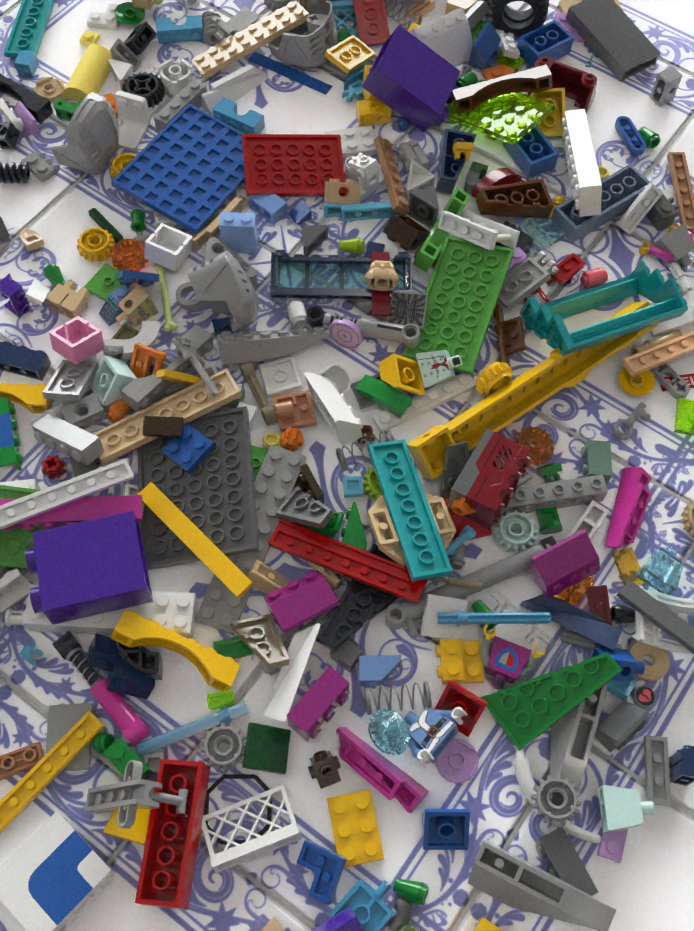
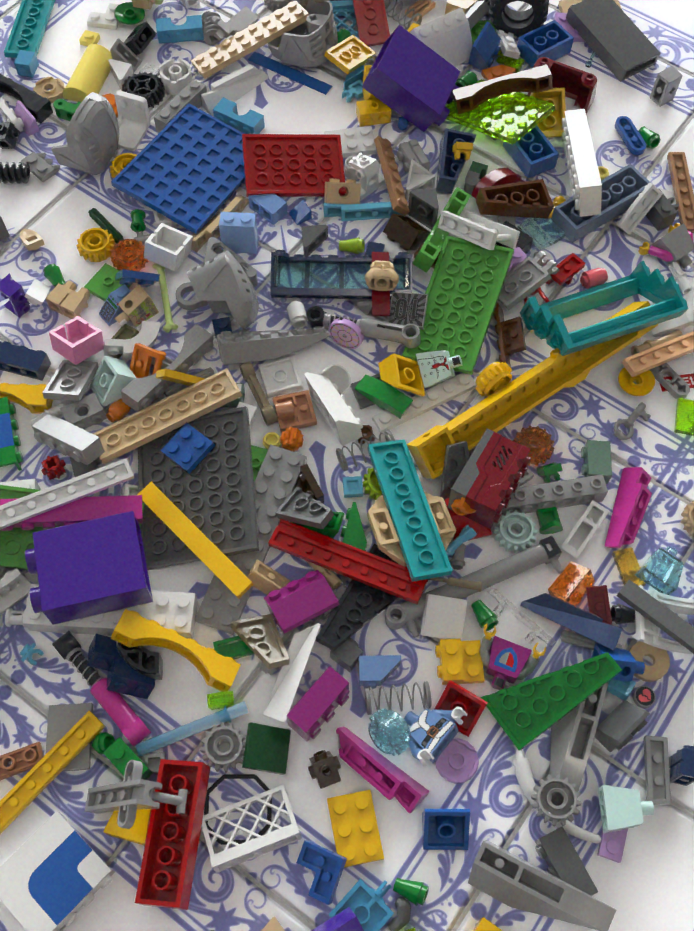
(163, 426): dark brown tile -> none
(189, 352): light grey piece -> none
(466, 618): dark azure axle -> none
(565, 564): magenta slope -> none

